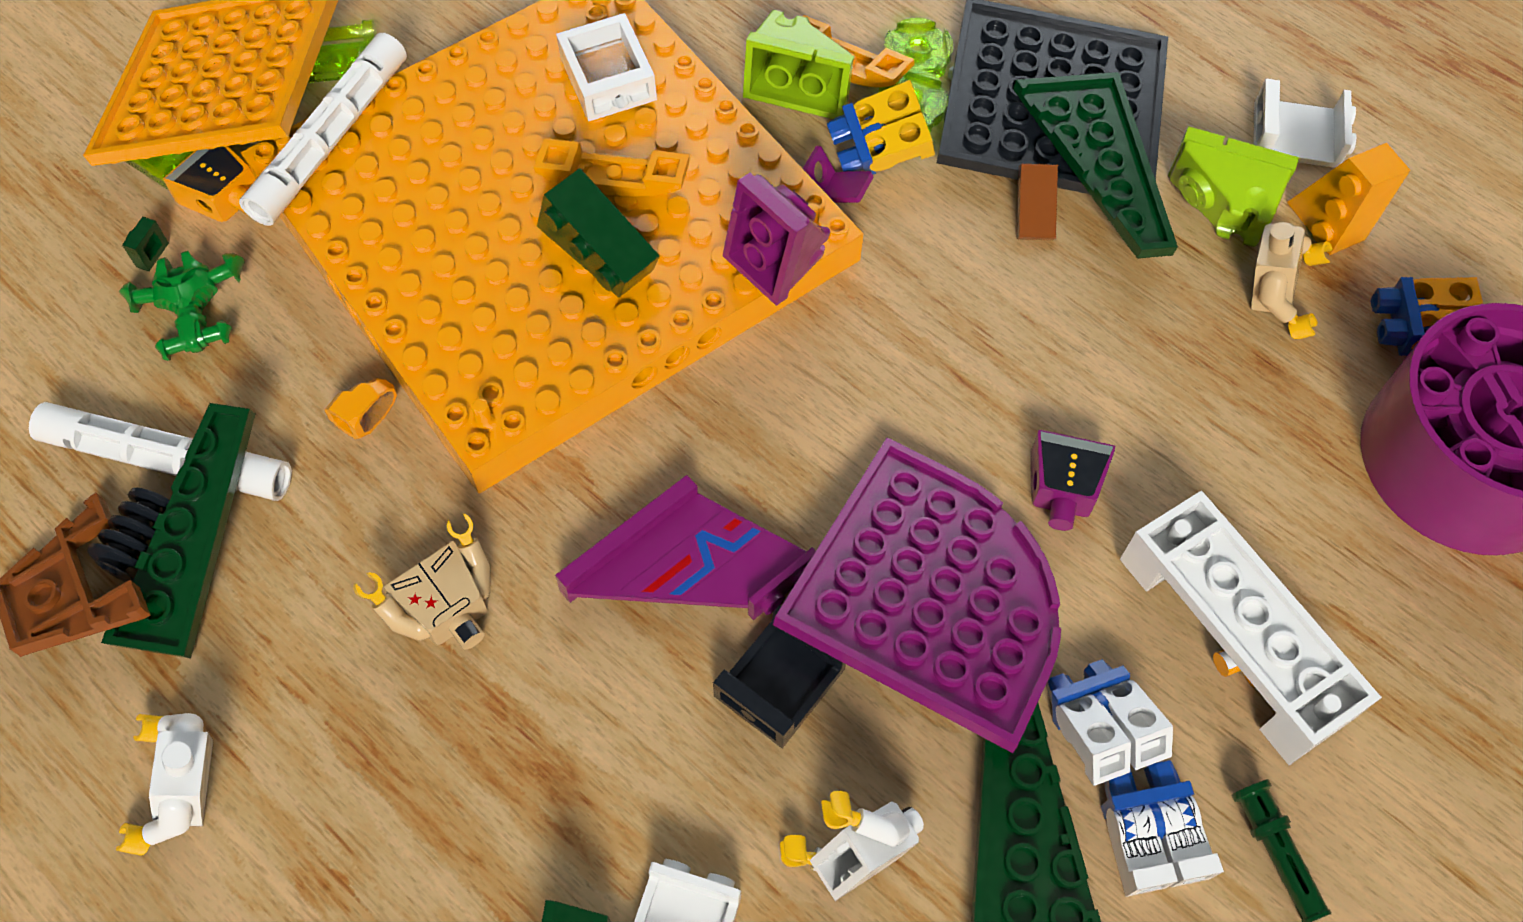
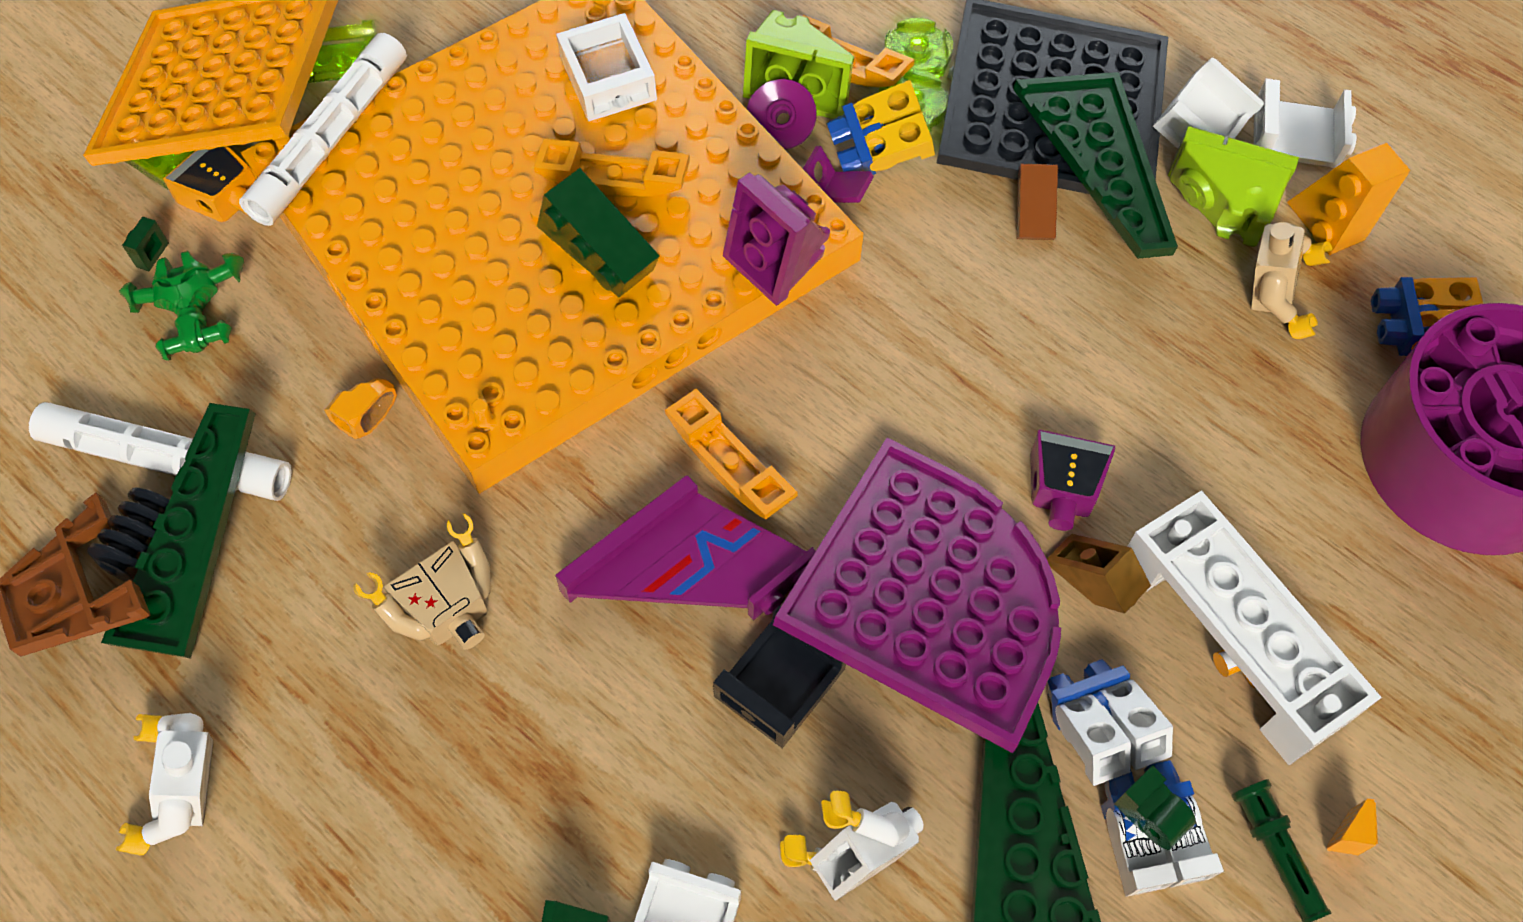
(727, 457): none -> light orange slope
(789, 98): none -> magenta dish
(1101, 571): none -> pearl gold slope
(1156, 809): none -> dark green leg
(1210, 102): none -> white panel
(1357, 830): none -> light orange slope

